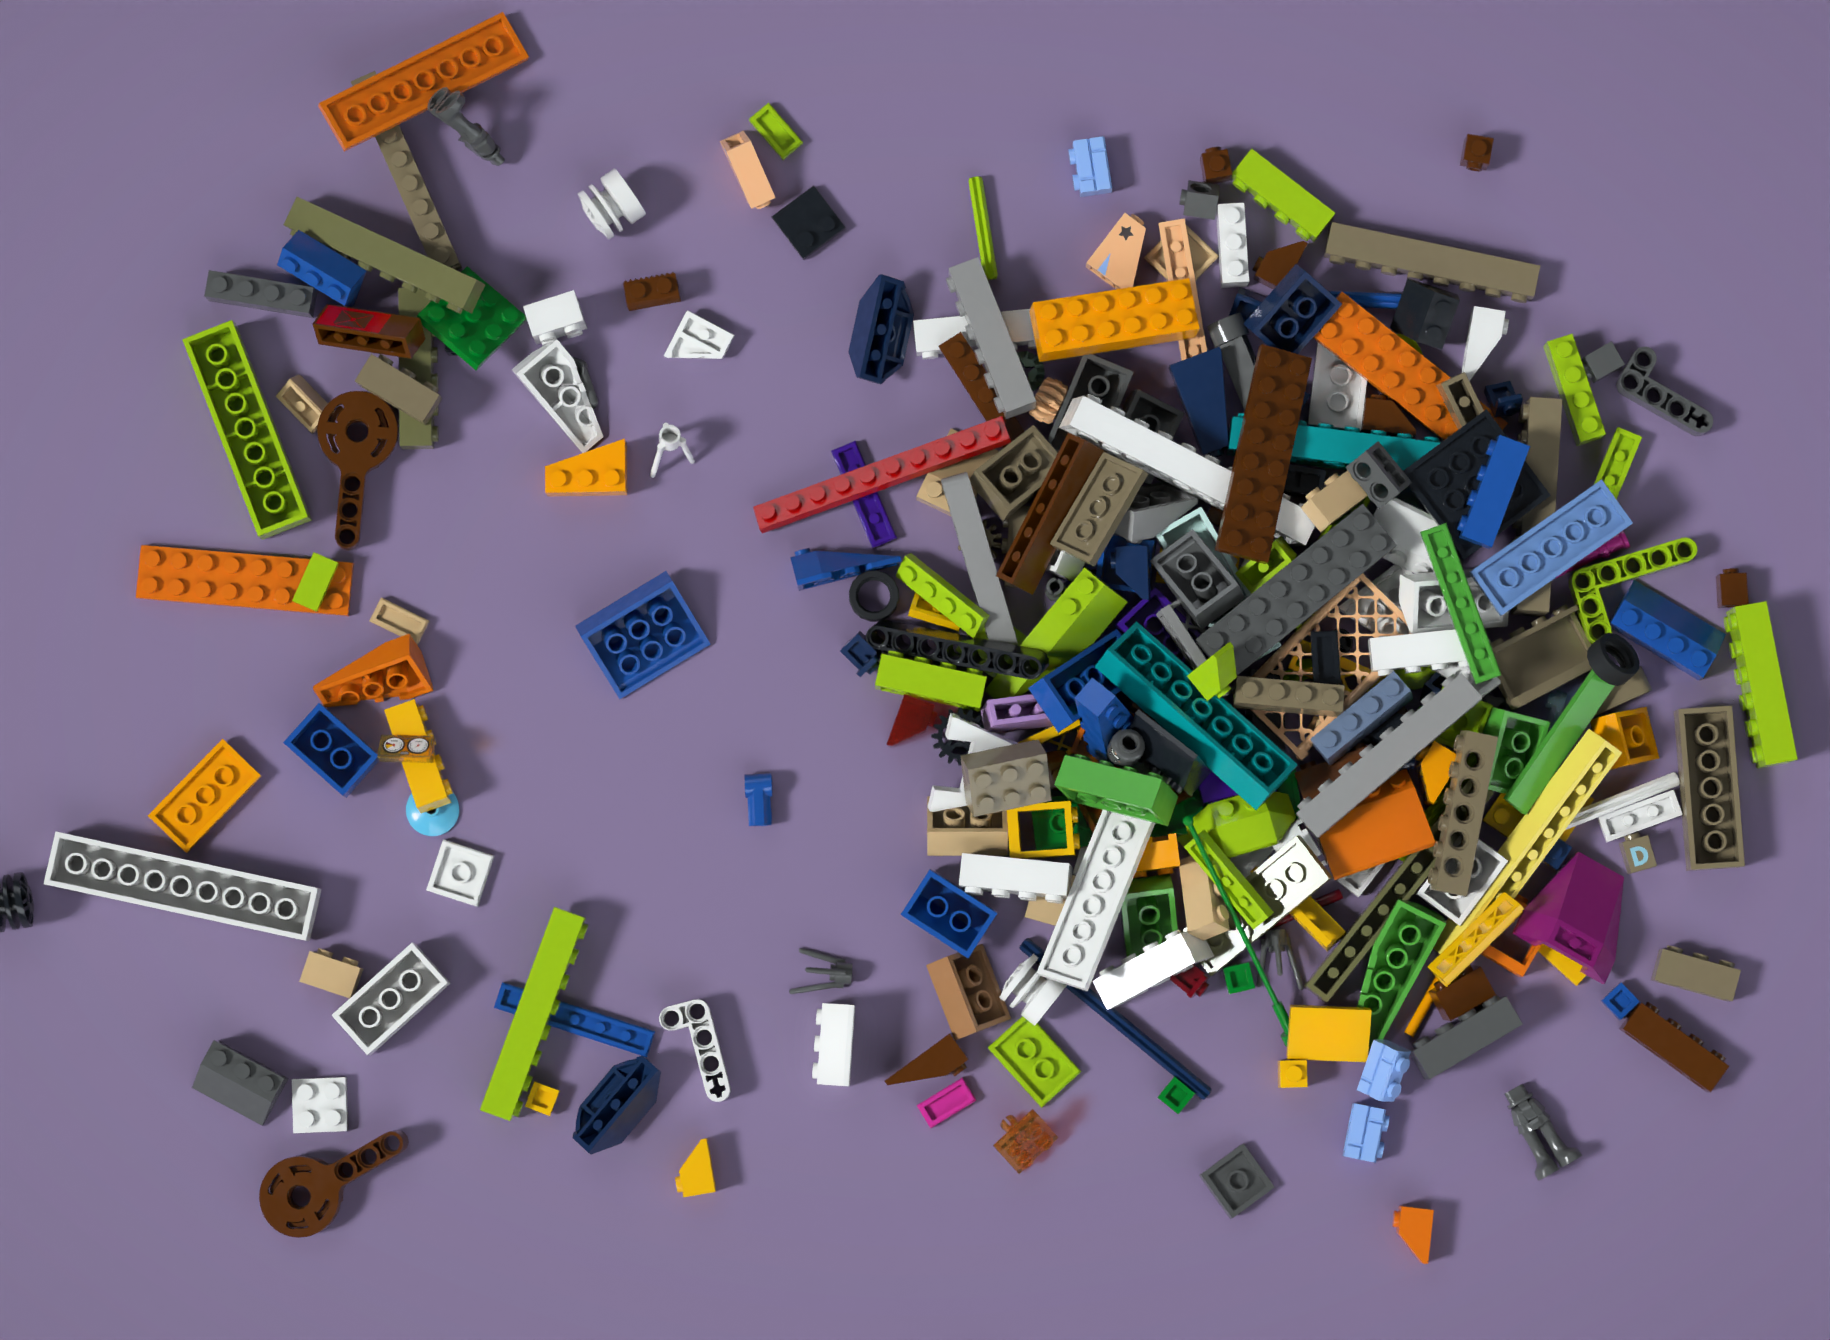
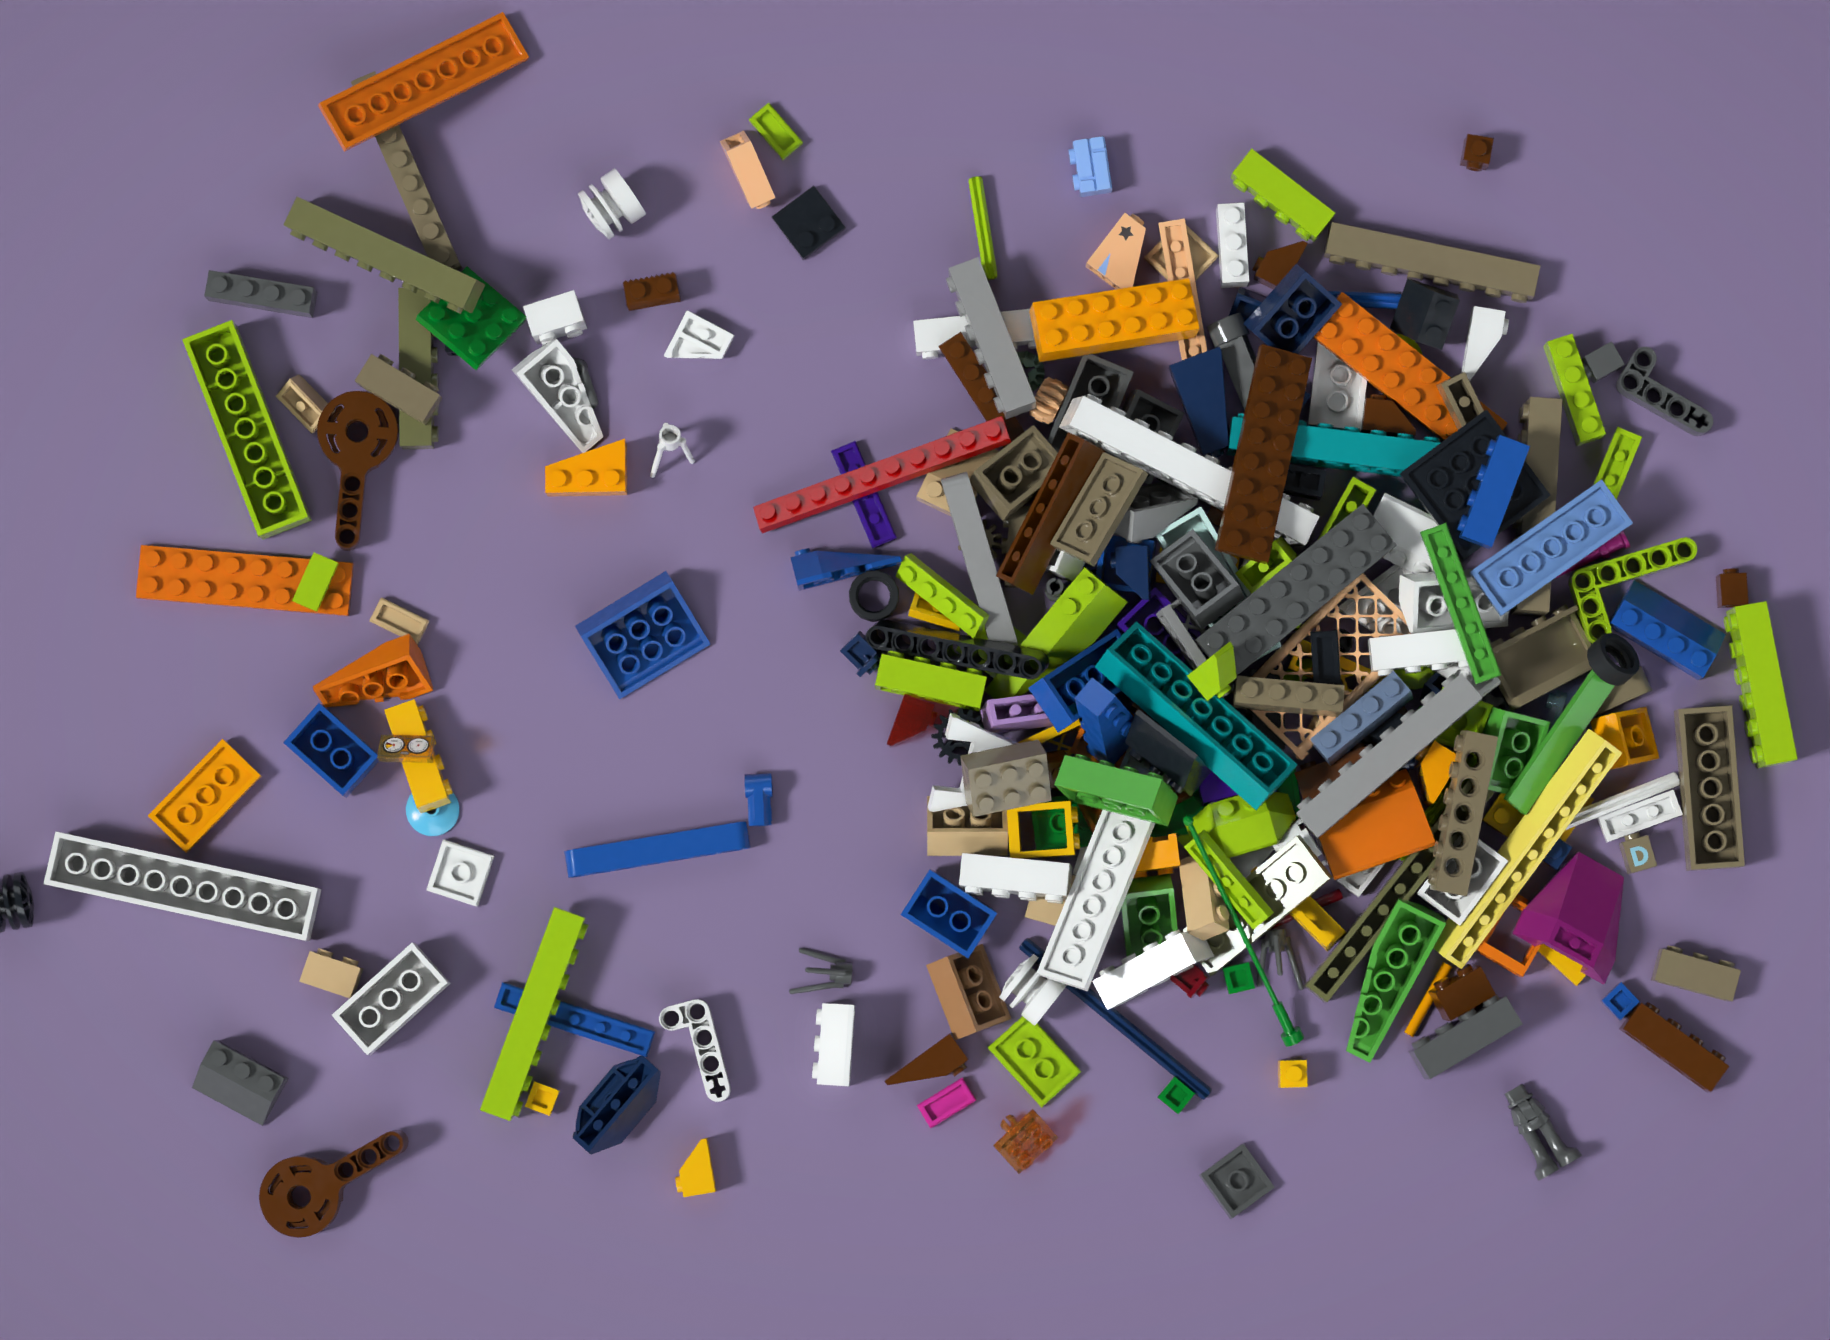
(319, 1105): white plate -> none
(322, 268): blue slope -> none
(369, 331): reddish brown brick -> none
(447, 108): dark grey piece -> none
(657, 849): none -> blue beam
(881, 330): dark blue wedge -> none
(1126, 748): dark grey head -> none
(1200, 199): dark grey brick -> none
(1215, 165): reddish brown brick -> none
(1328, 1033): yellow tile -> none
(1333, 501): tan brick -> none
(1365, 1133): light blue brick -> none
(1378, 475): dark grey brick -> none
(1384, 1070): light blue brick -> none
(1415, 1230): orange slope -> none
(1475, 938): yellow fence -> none
(1503, 399): dark blue bracket -> none

